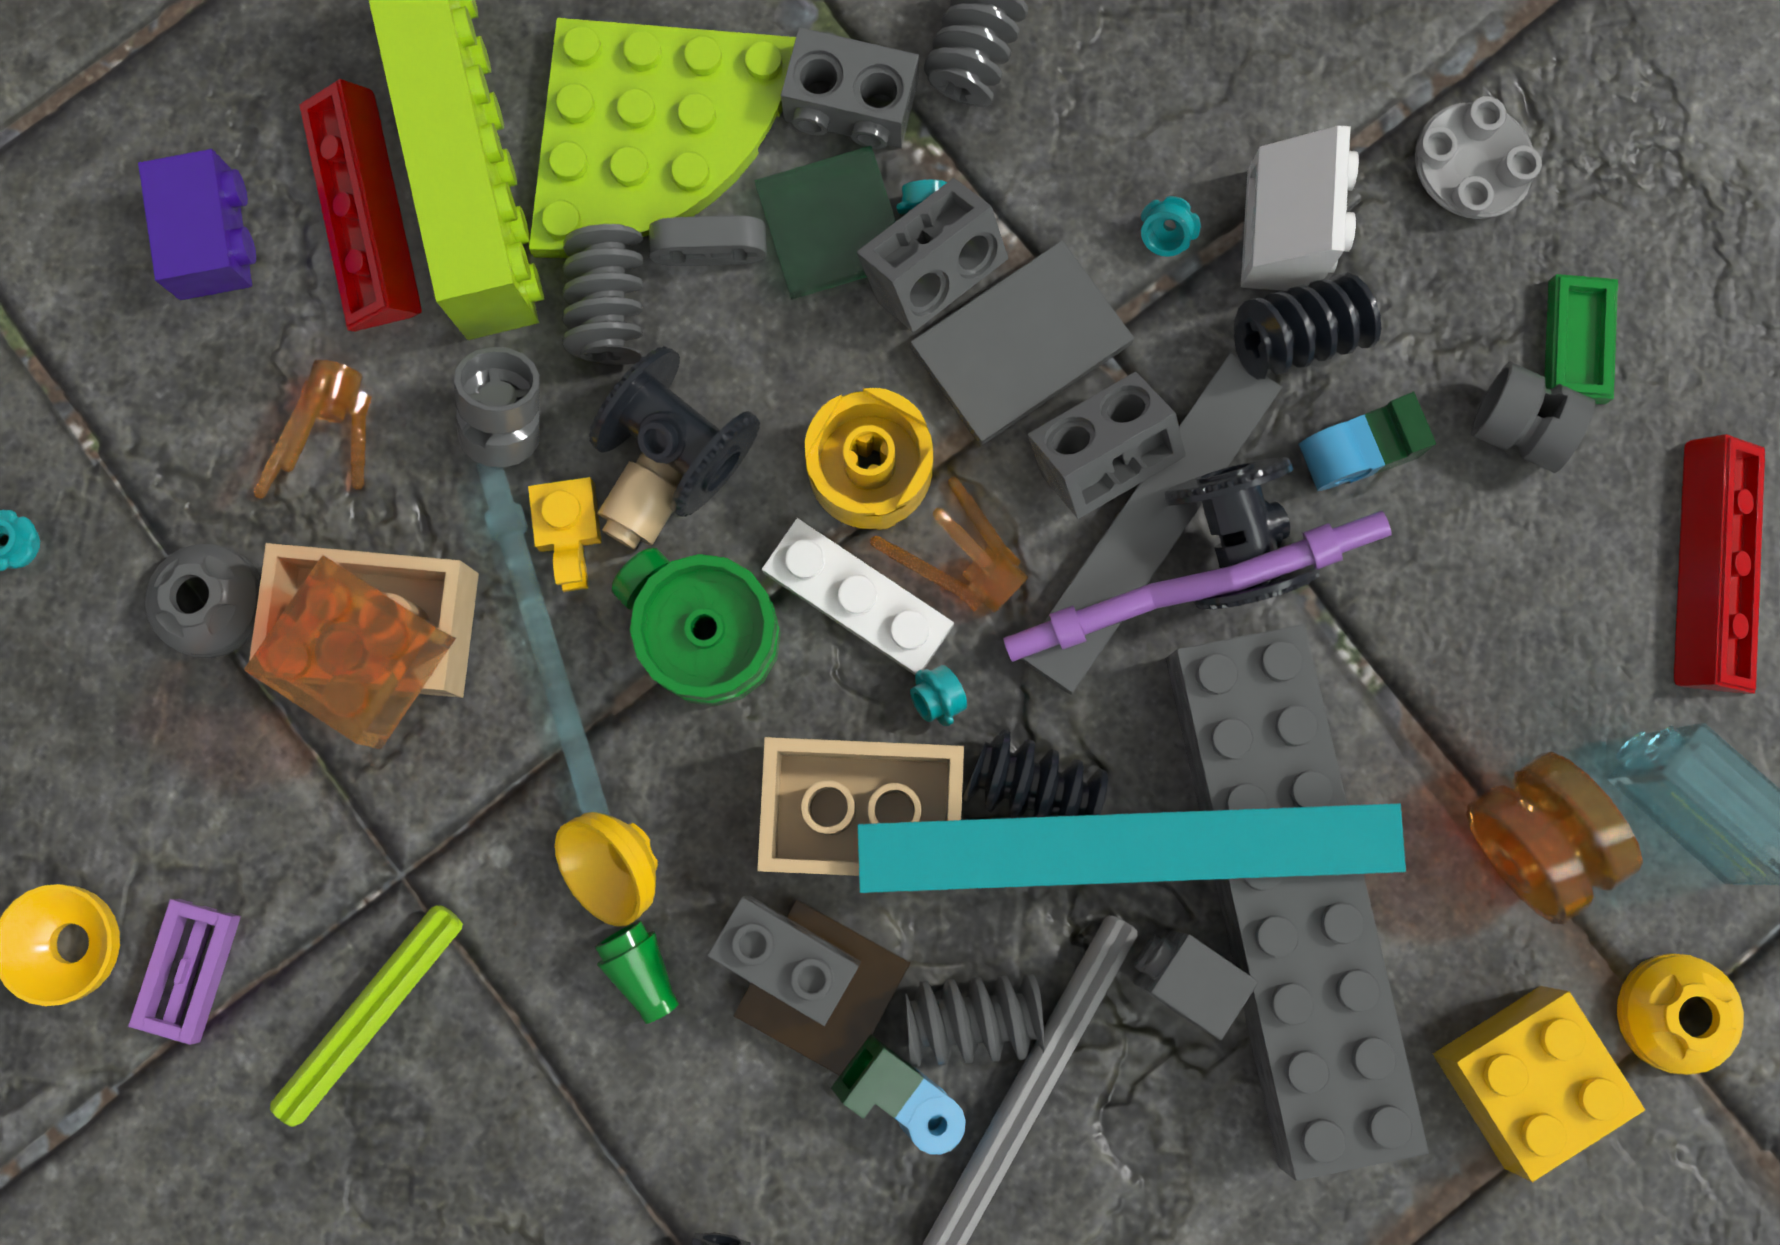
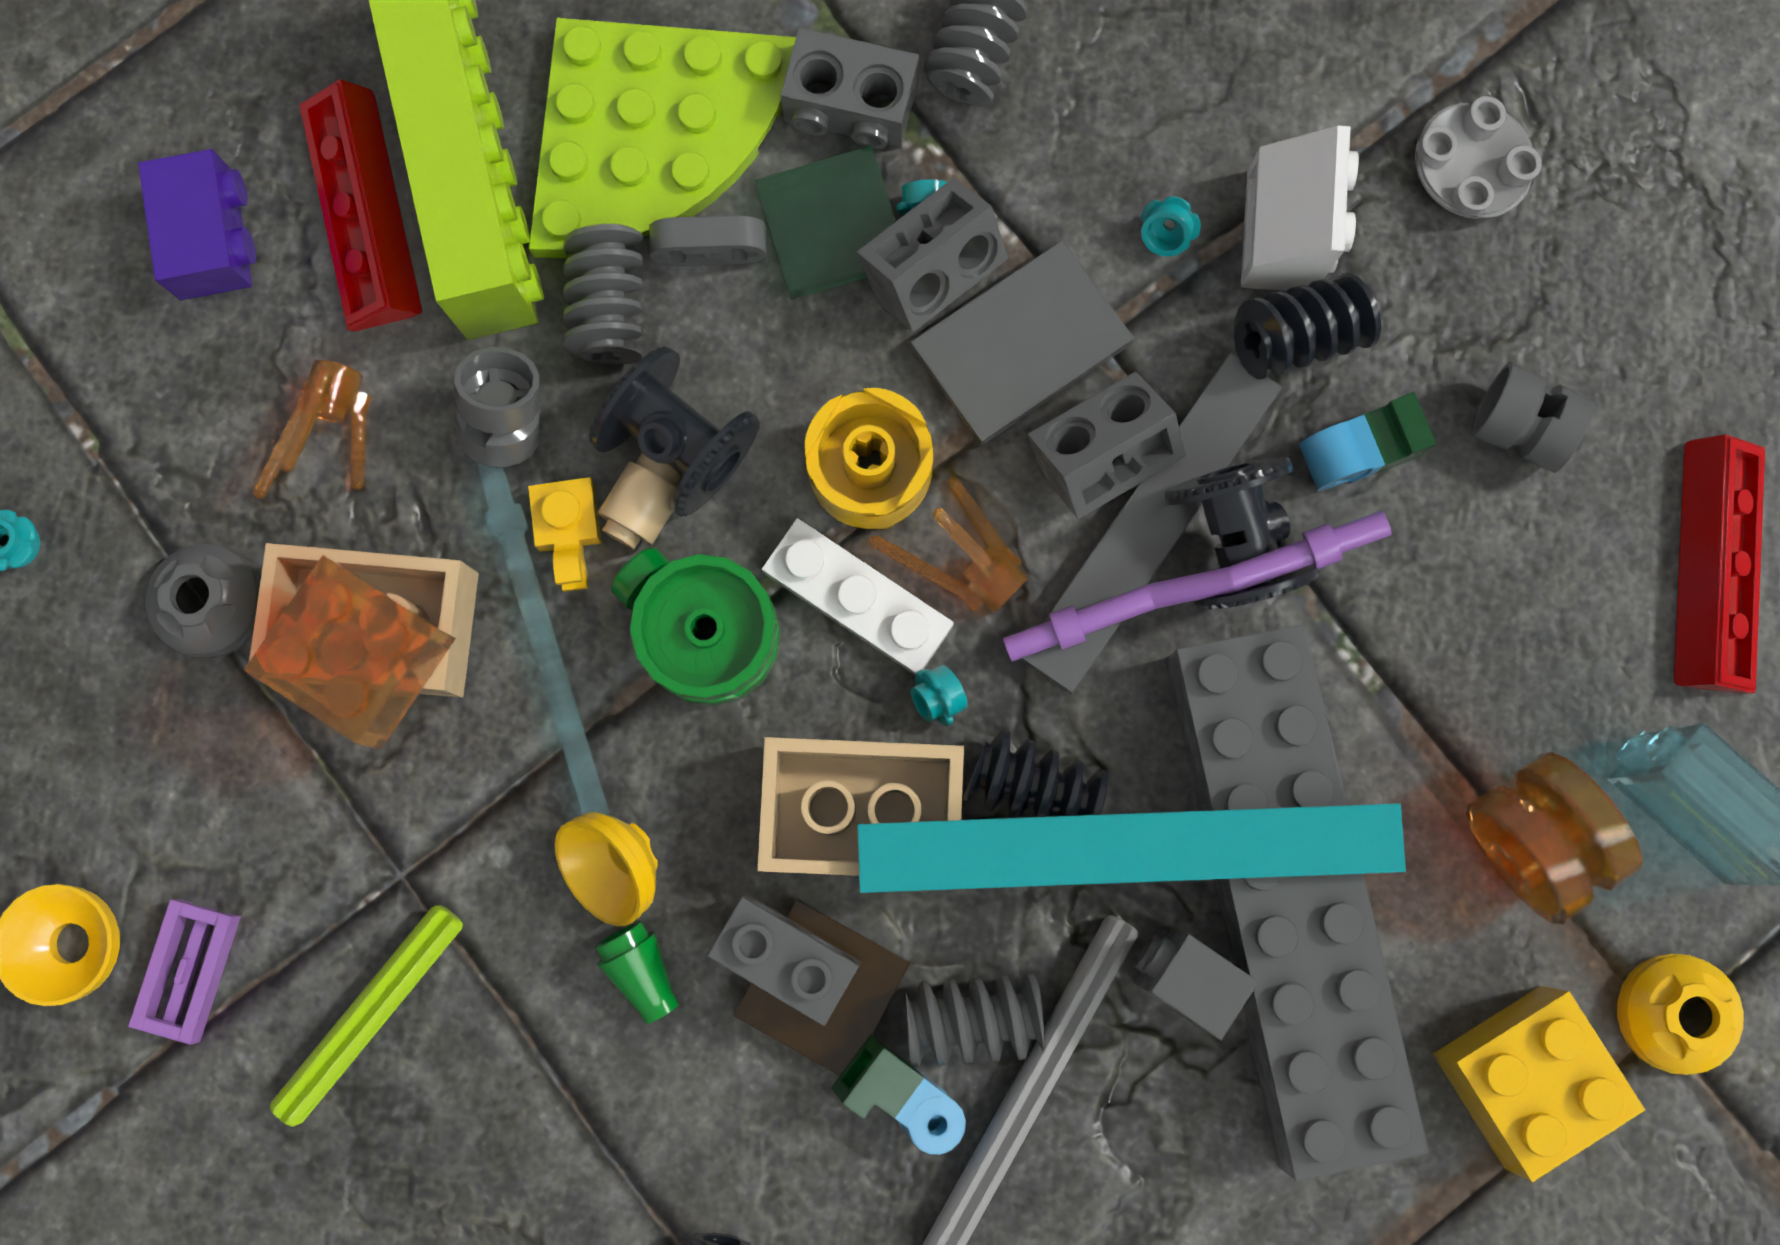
(1582, 335): green tile -> none

